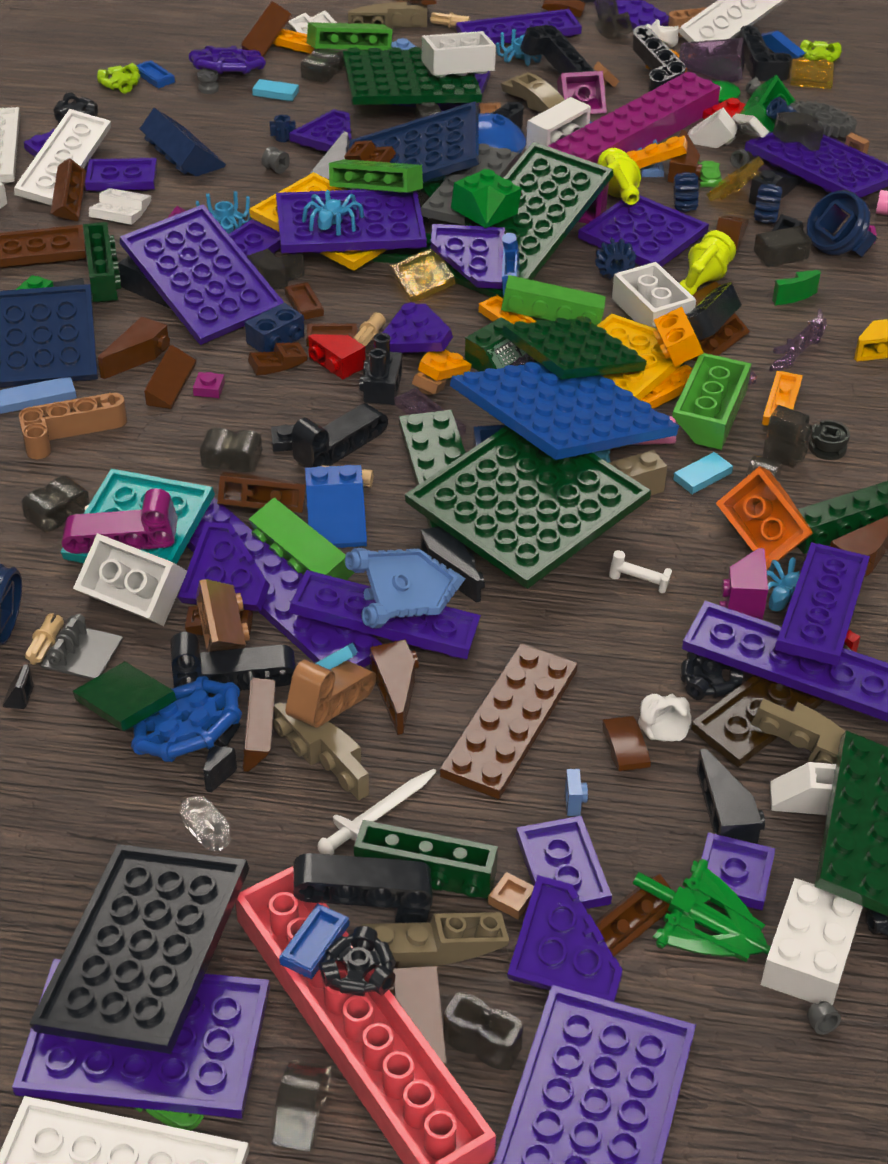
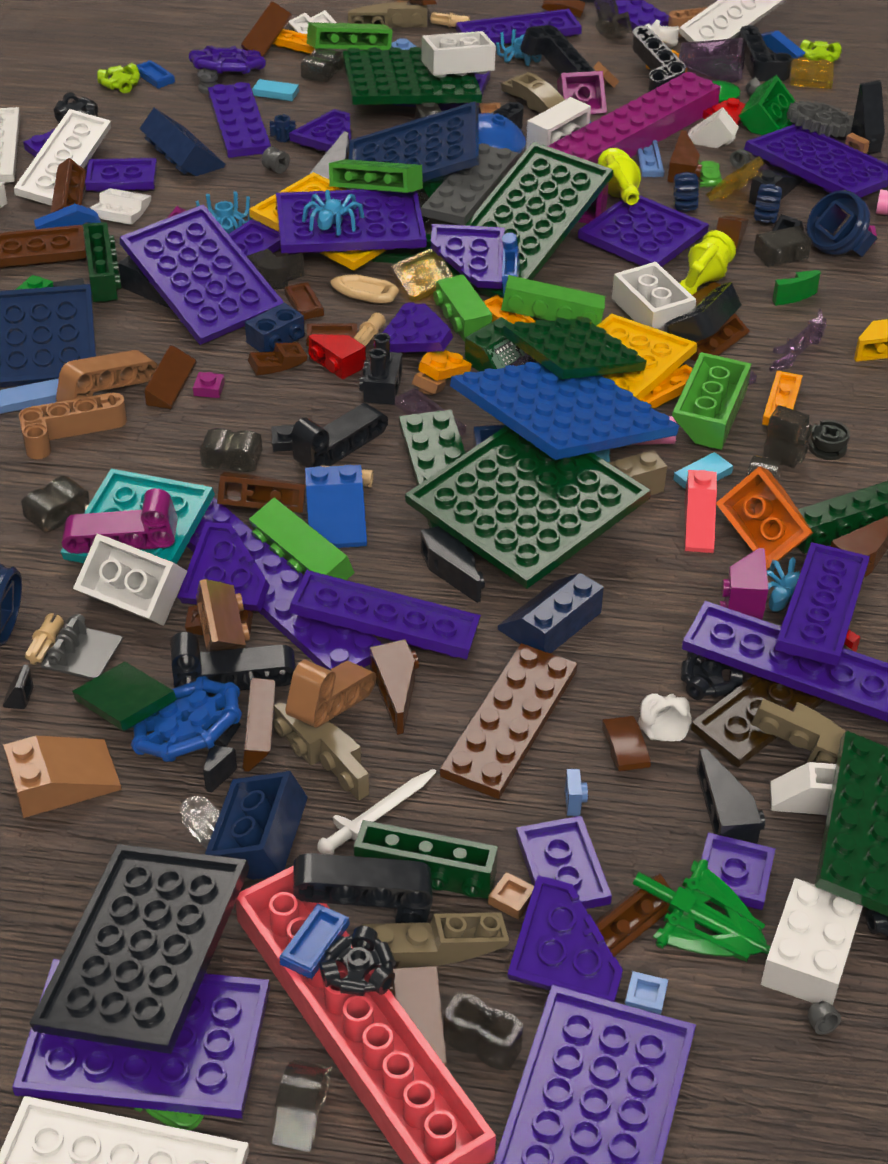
(59, 771): none -> medium nougat slope
(68, 216): none -> blue piece
(104, 372): none -> medium nougat beam
(136, 346): reddish brown slope -> none
(238, 119): none -> dark purple plate
(259, 822): none -> dark blue slope
(338, 657): medium azure tile -> none
(365, 288): none -> tan piece
(368, 152): reddish brown slope -> none
(402, 583): medium blue shield -> none
(461, 305): none -> bright green brick
(486, 198): green slope -> none
(555, 613): none -> dark blue slope
(615, 257): dark blue gear -> none
(619, 566): white piece -> none
(646, 992): none -> medium blue plate
(660, 152): light orange plate -> none
(677, 337): light orange brick -> none
(700, 511): none -> coral slope
(750, 125): white tile -> none
(778, 105): dark blue wheel -> none
(798, 128): clear smoke brick -> none
(869, 115): none -> black slope

